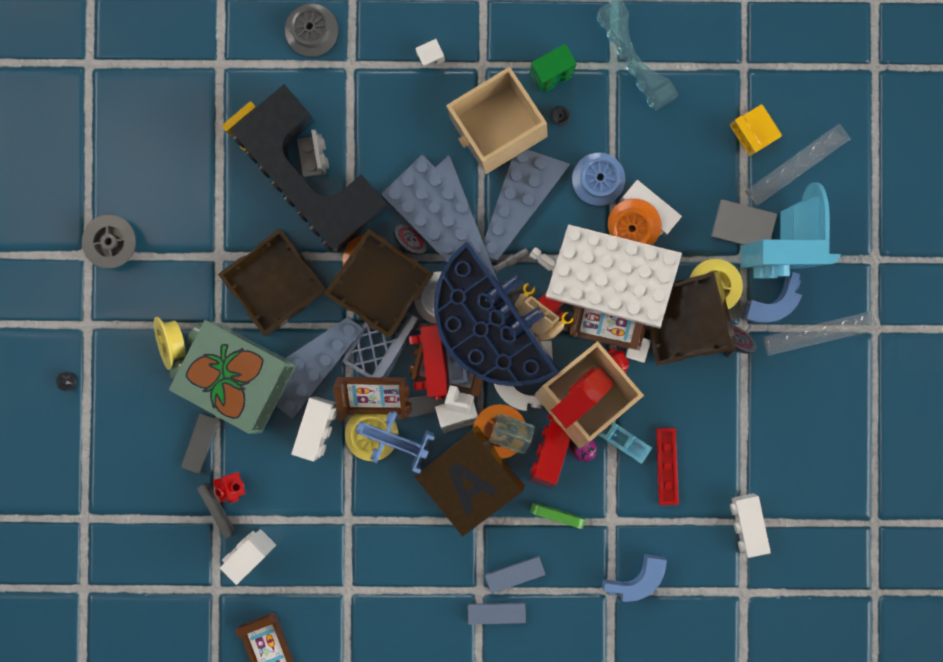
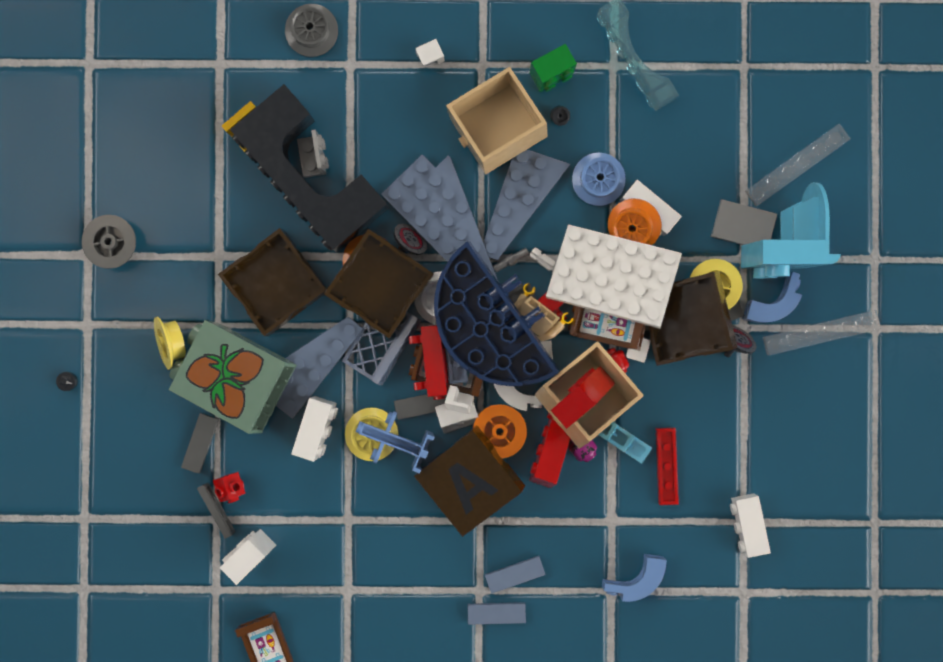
(371, 396): panel -> none
(512, 433): clear light blue panel -> none
(557, 515): bright green beam -> none
(755, 130): yellow bracket -> none

